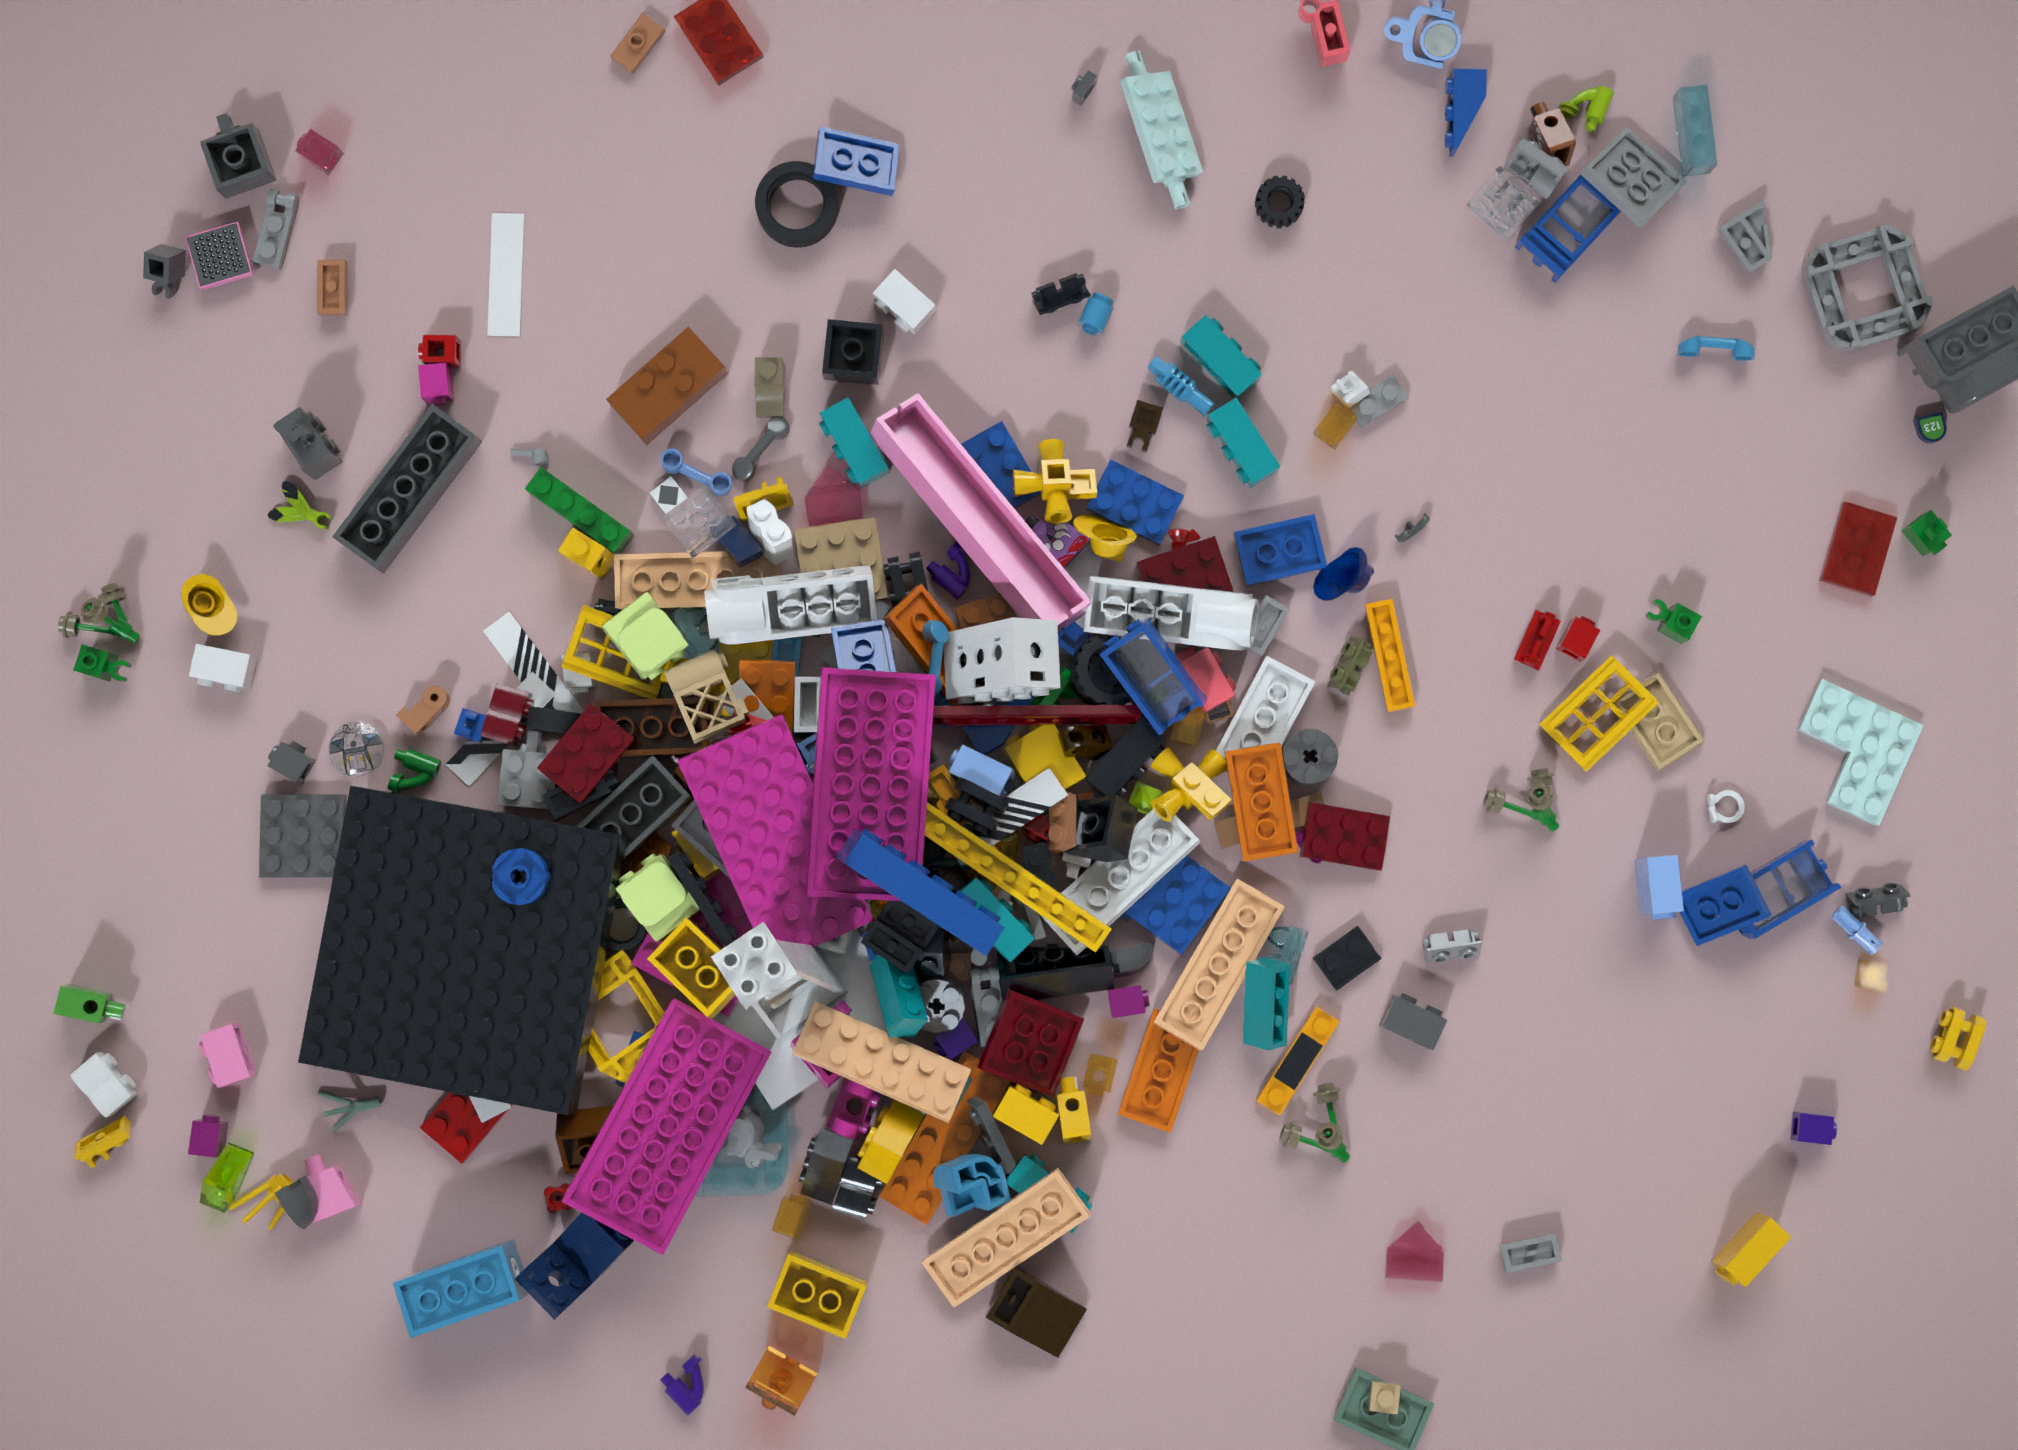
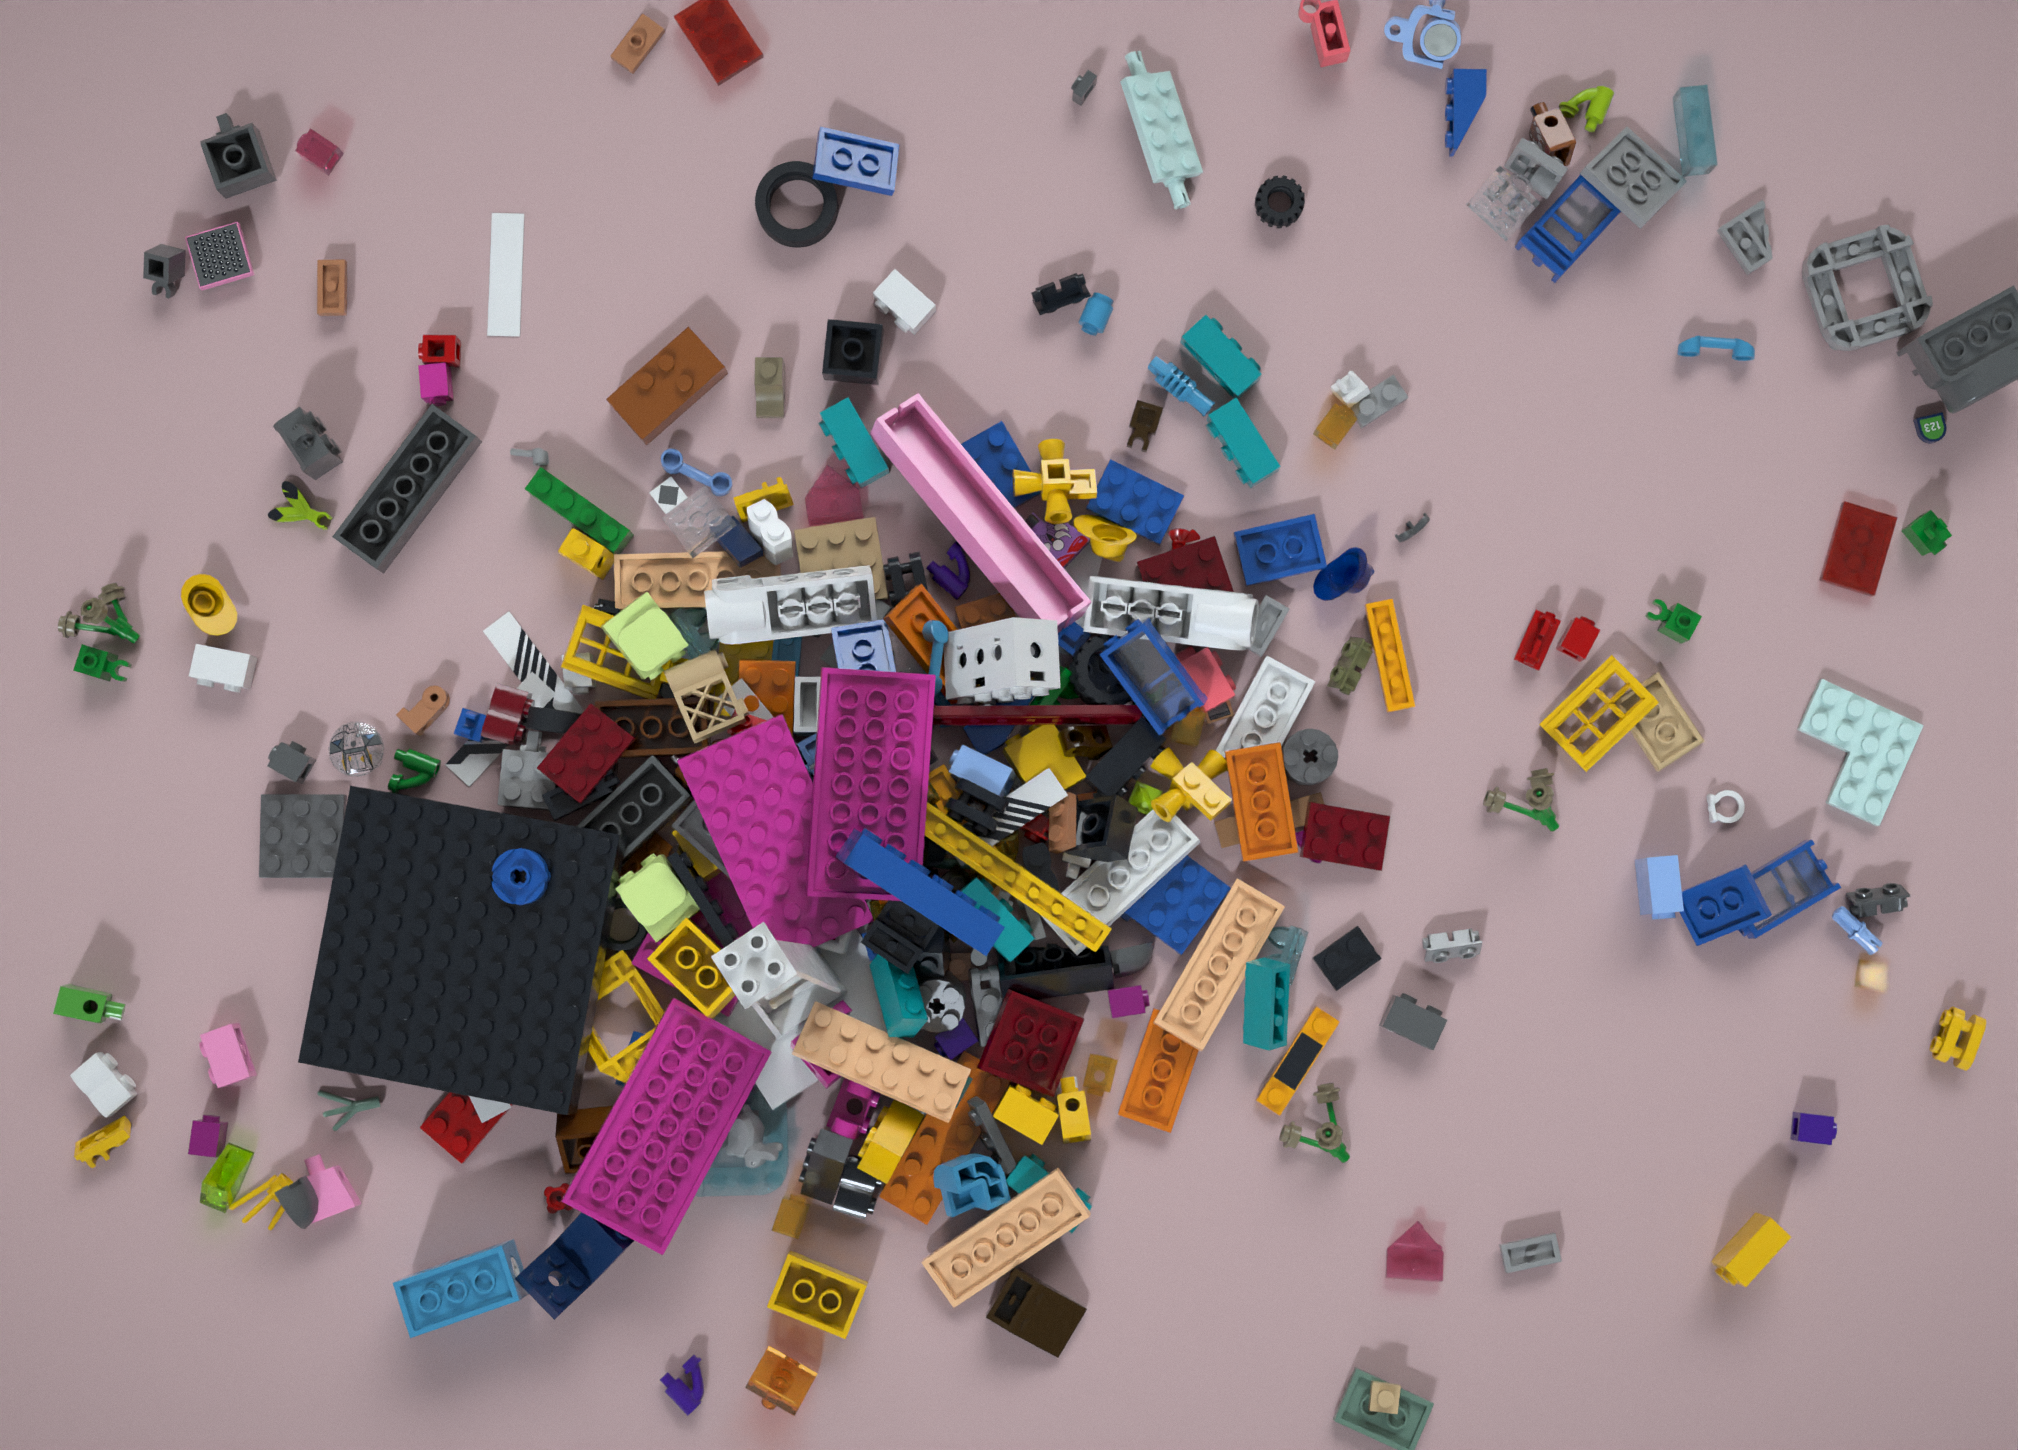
(275, 230): light grey plate -> none
(743, 467): dark grey bar -> none

